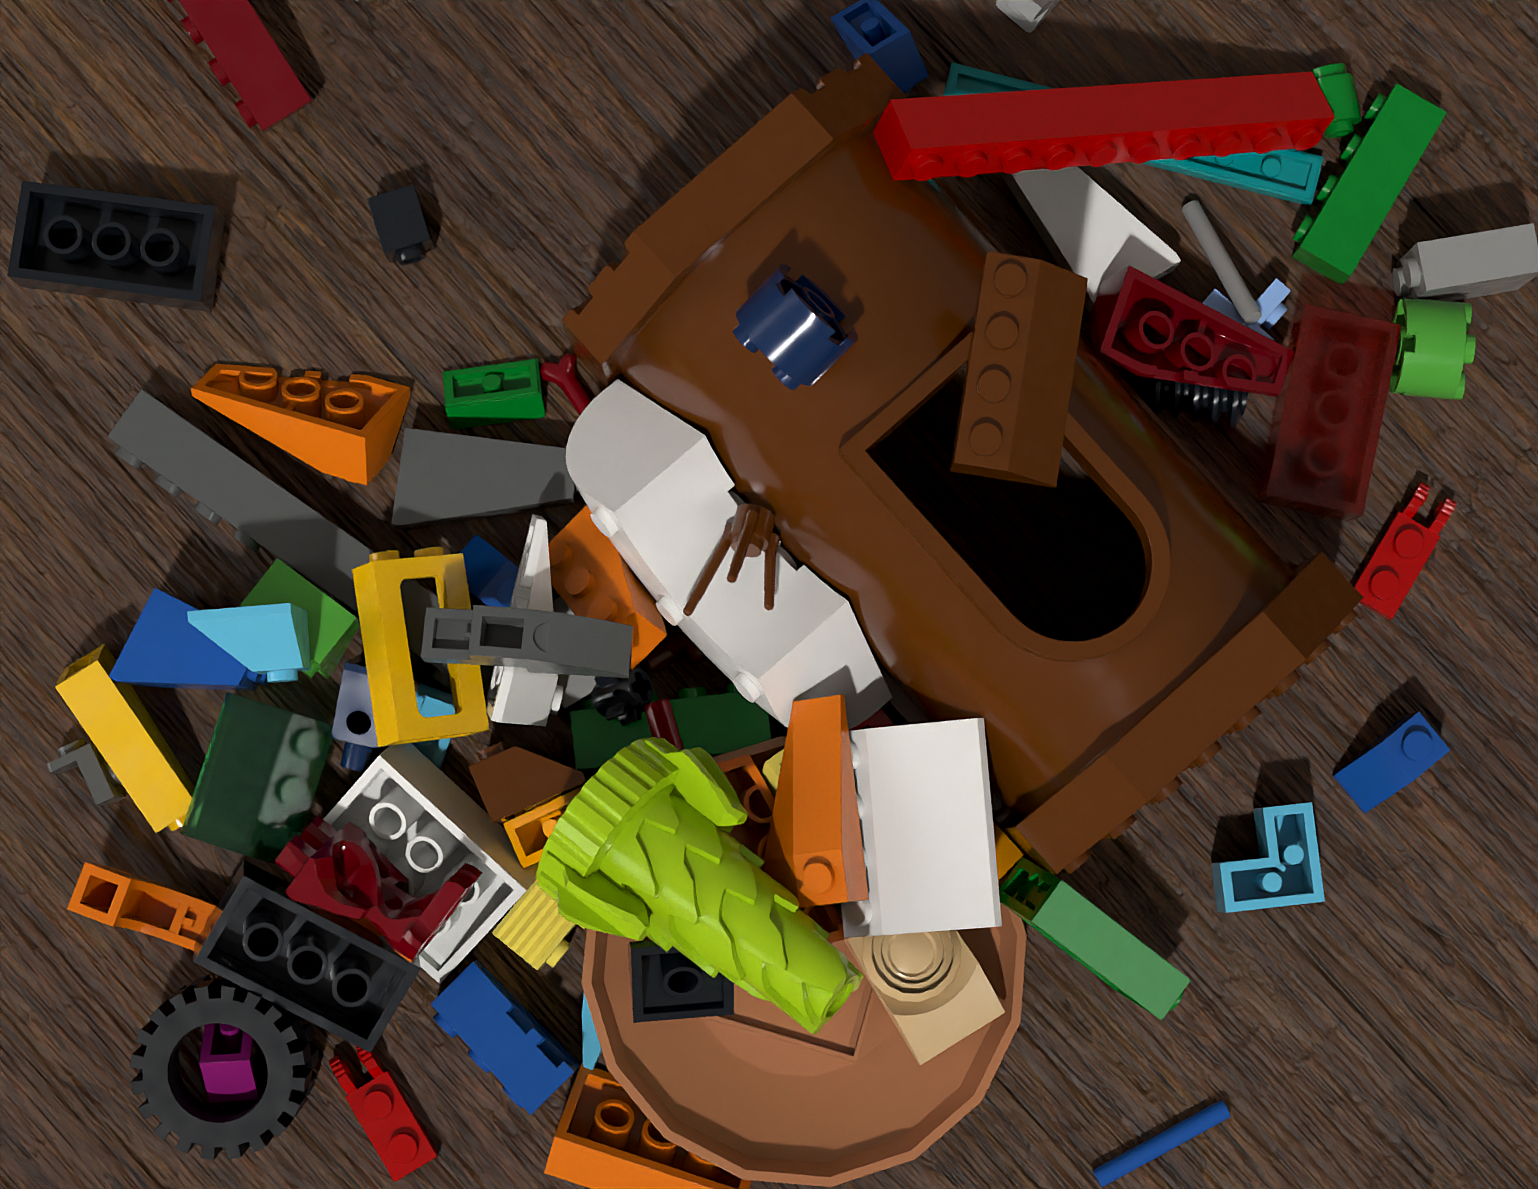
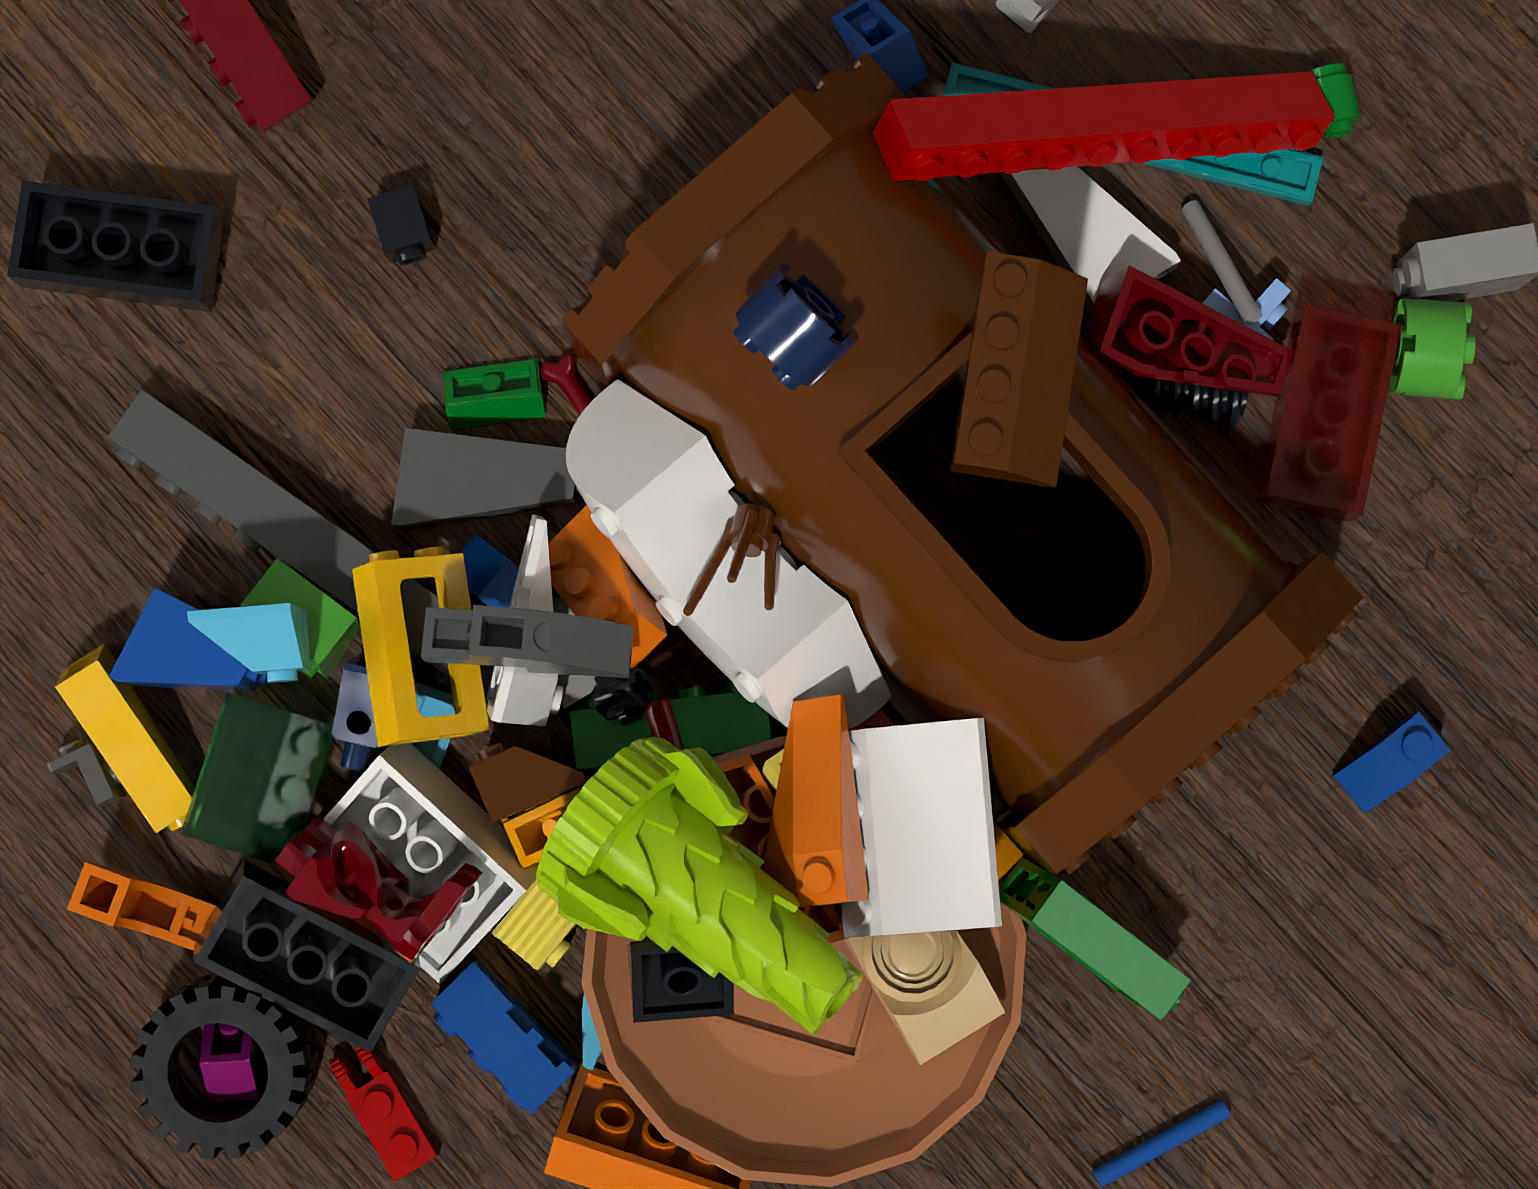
(325, 423): orange wedge -> none
(1286, 866): medium azure brick -> none
(1368, 184): green brick -> none
(1401, 554): red hinge -> none

